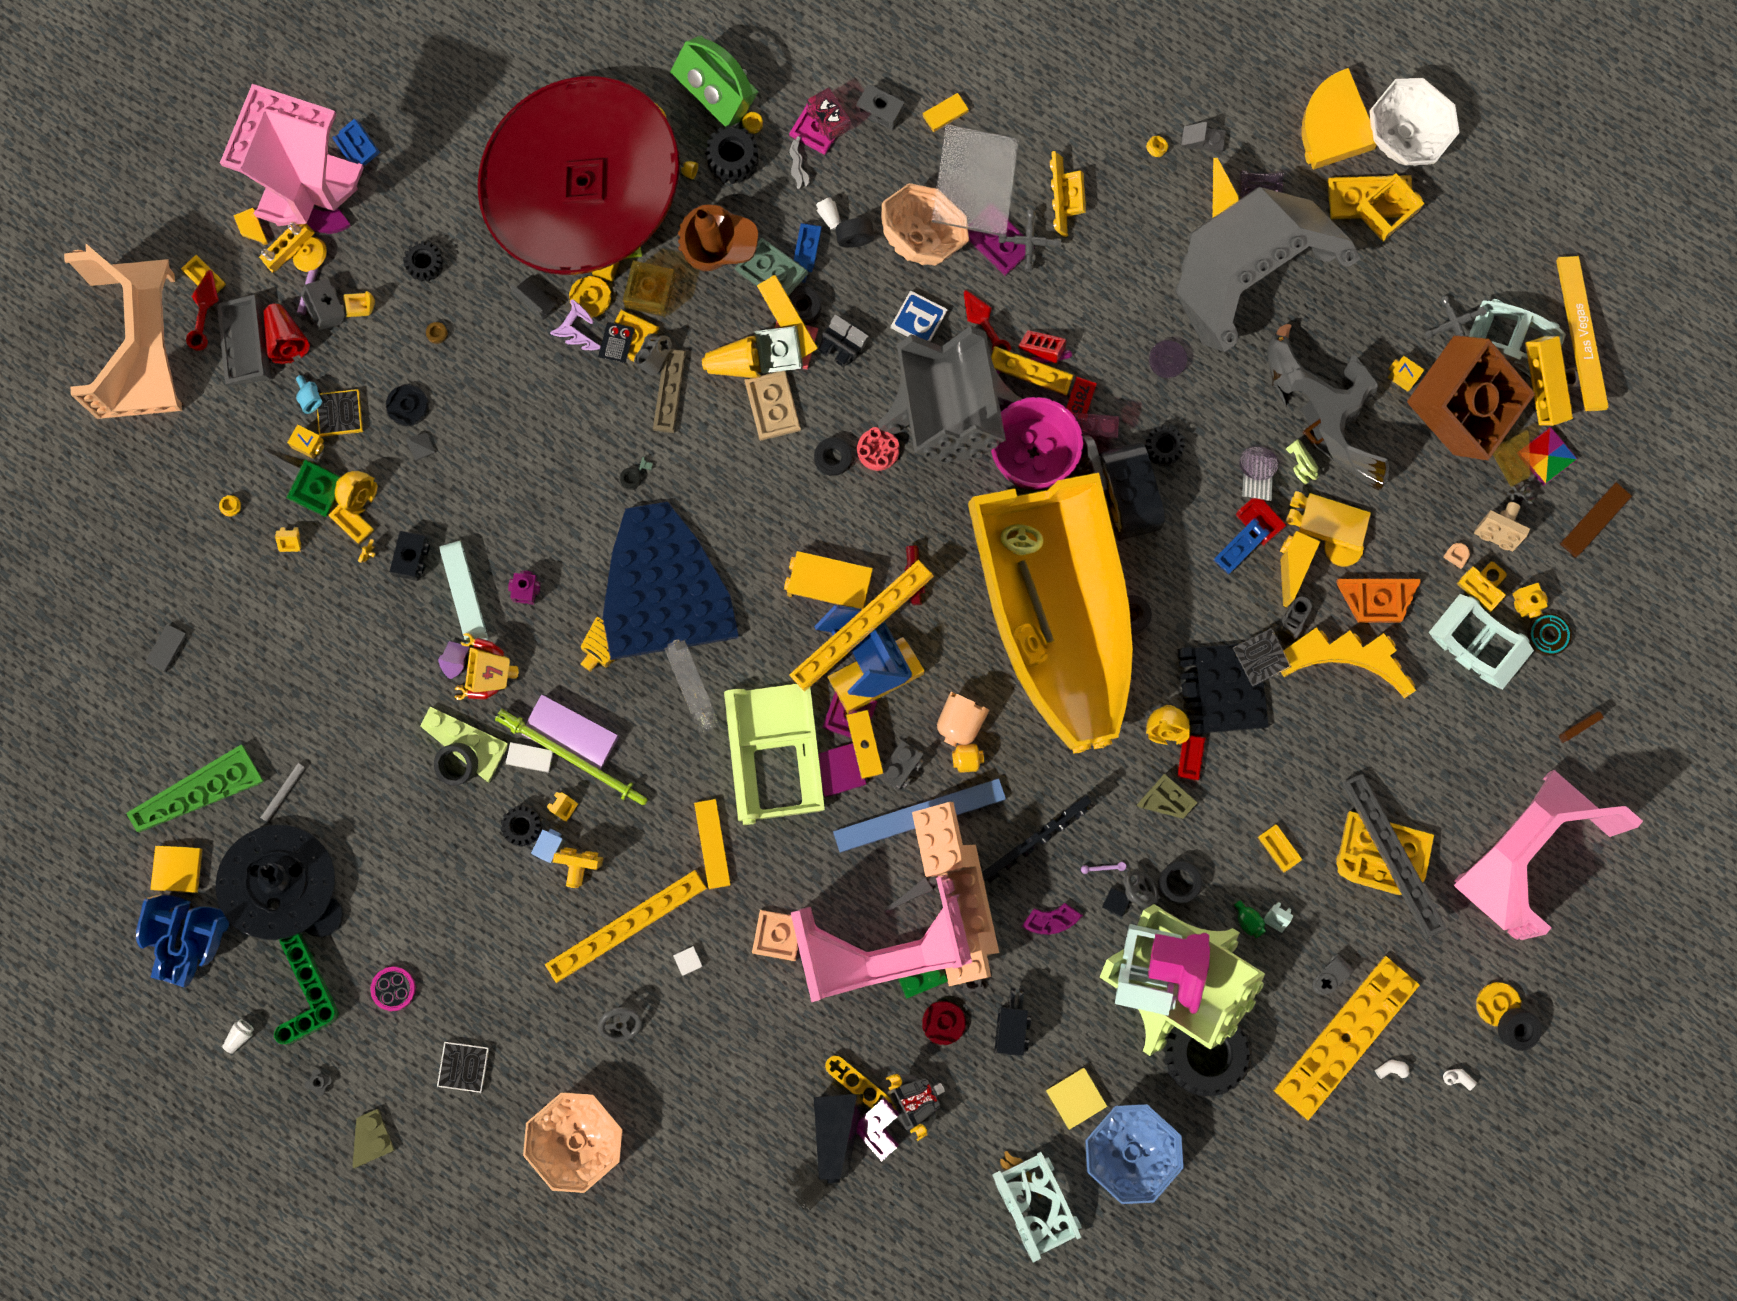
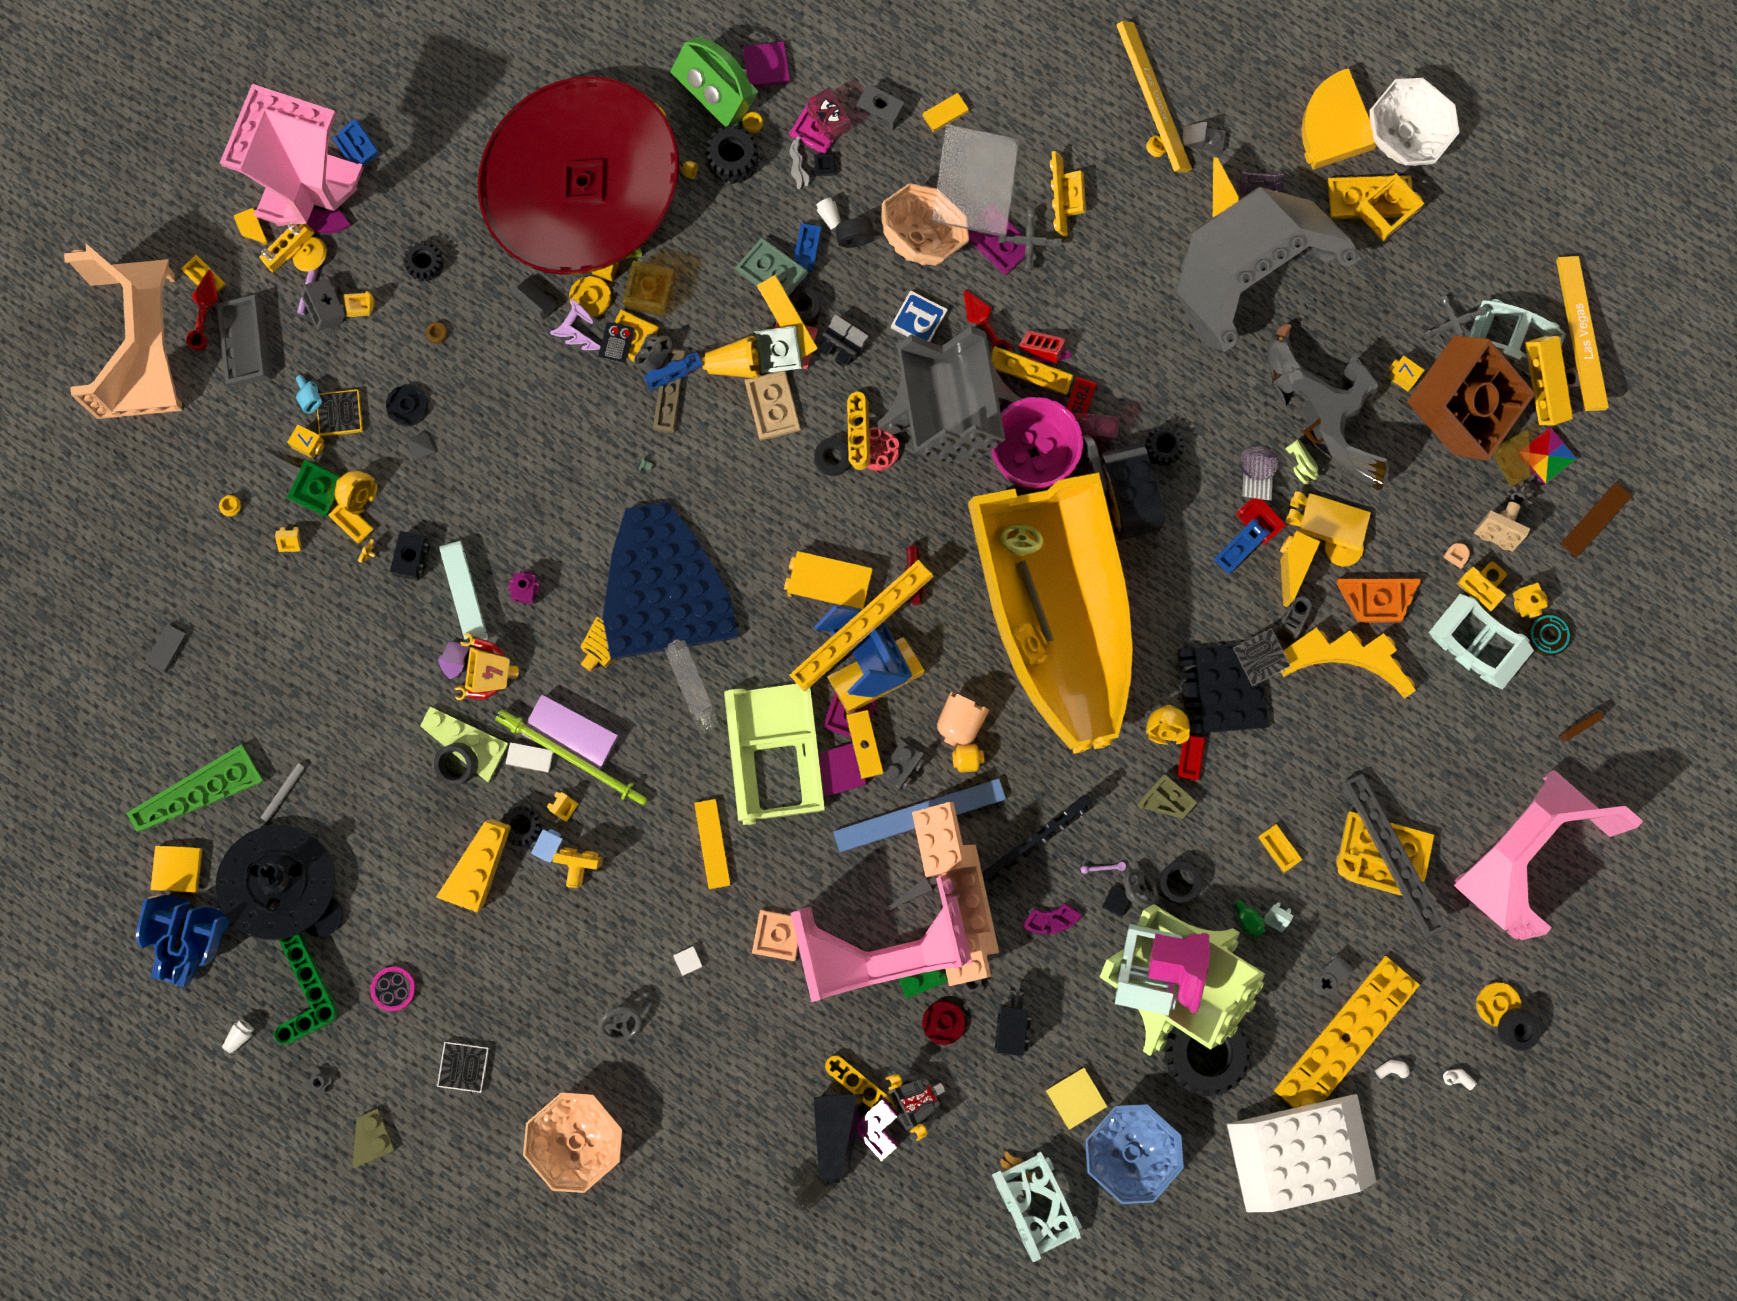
(283, 335): red cone -> none
(475, 871): none -> yellow wedge
(625, 926): yellow tile -> none
(630, 478): pearl dark grey tile -> none
(673, 371): none -> blue hinge
(723, 237): dark orange piece -> none
(766, 64): none -> magenta tile
(824, 164): none -> black tile
(860, 430): none -> yellow beam
(1144, 614): black tyre -> none
(1154, 97): none -> yellow tile
(1167, 359): clear purple piece -> none
(1302, 1155): none -> white slope

